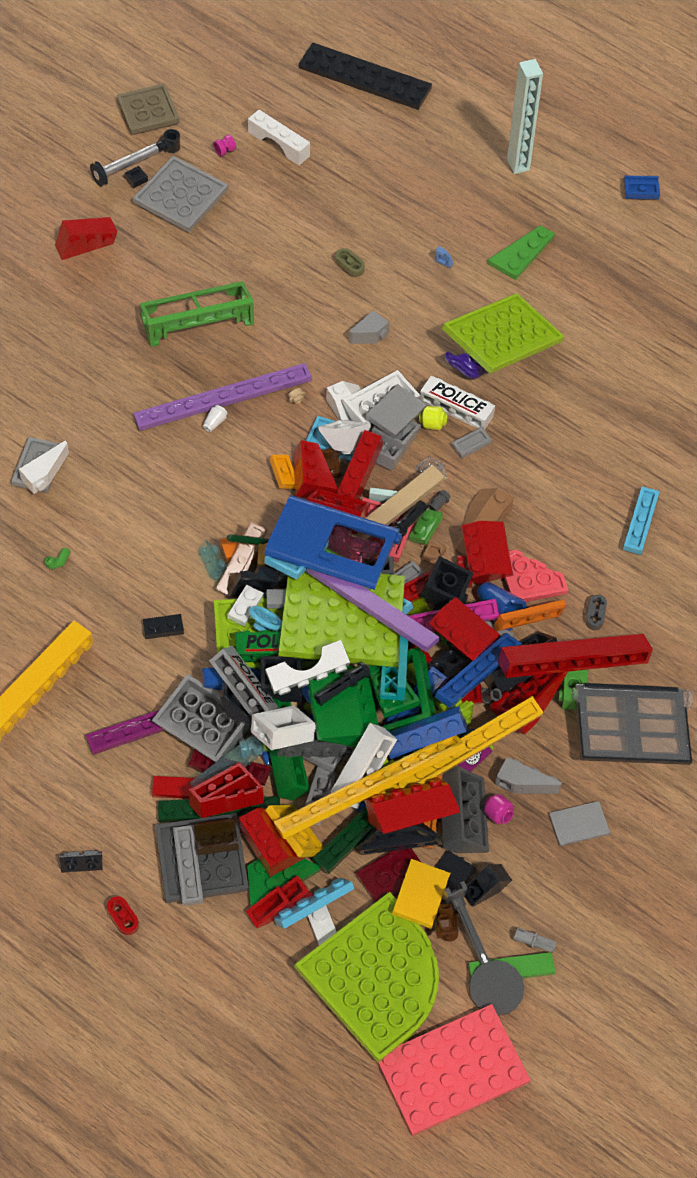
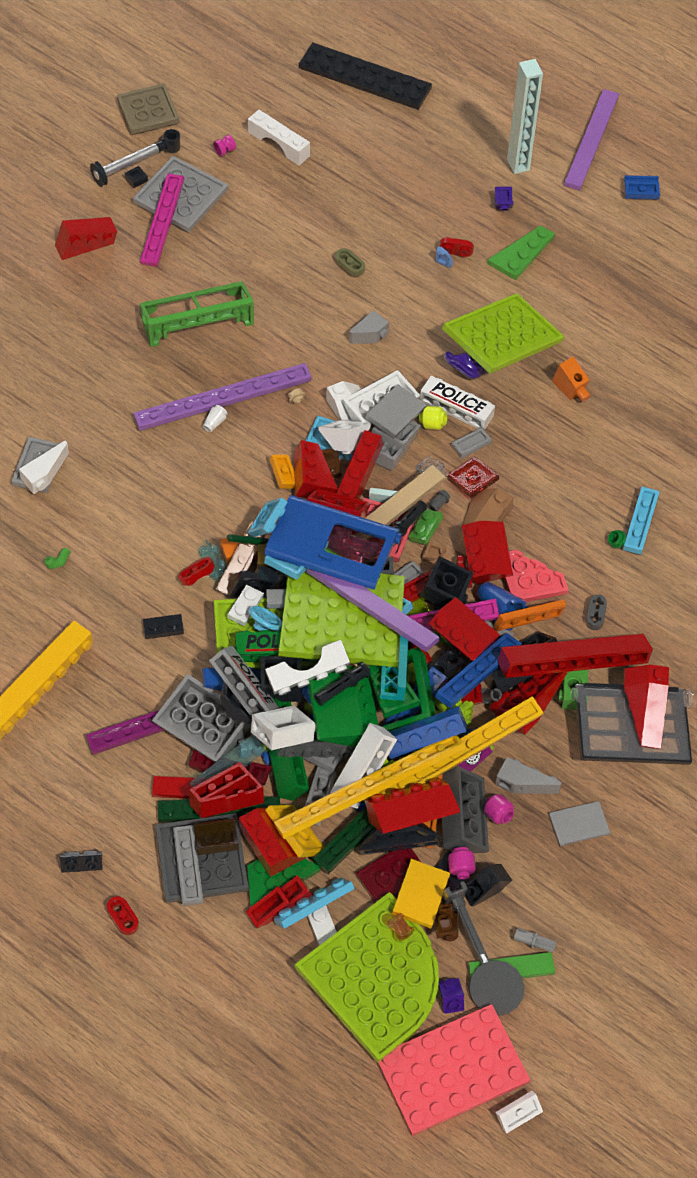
(162, 220): none -> dark pink tile
(196, 571): none -> red plate
(267, 517): none -> medium azure plate
(400, 927): none -> clear orange bush
(451, 995): none -> dark purple bracket
(457, 246): none -> red plate
(461, 862): none -> dark pink head
(473, 477): none -> clear red tile
(503, 198): none -> dark purple bracket
(519, 1112): none -> white plate
(572, 380): none -> orange torso
(591, 140): none -> medium lavender tile
(617, 539): none -> green plate
(647, 698): none -> red wedge

